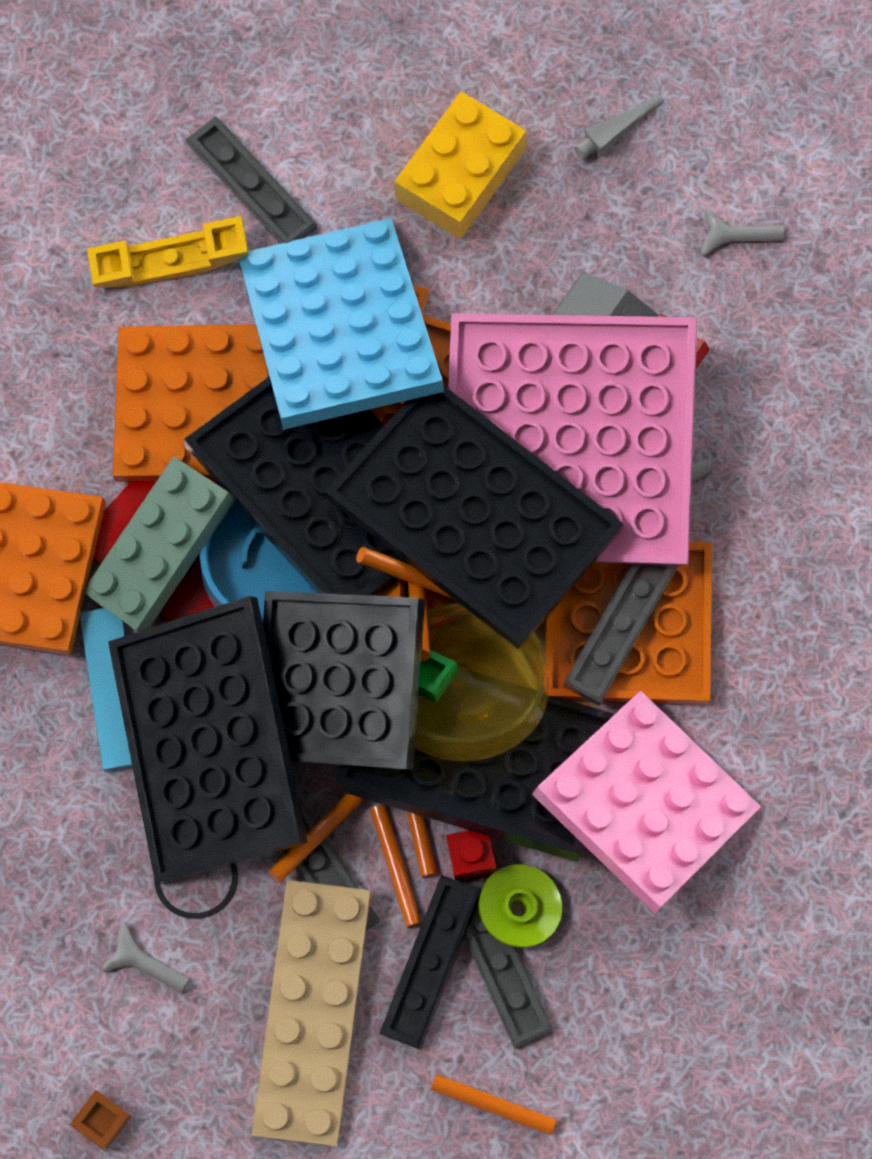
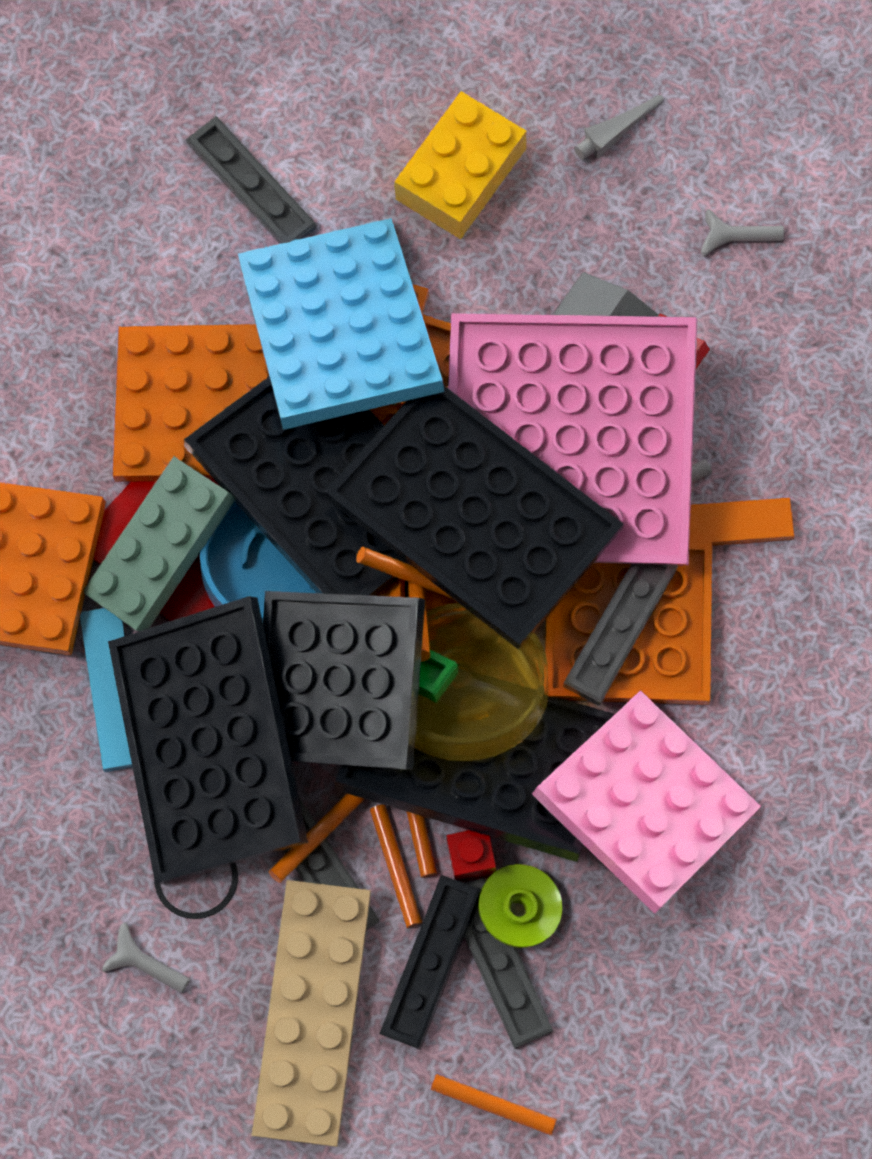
(100, 1120): dark orange plate -> none
(169, 257): yellow slope -> none
(742, 522): none -> orange tile

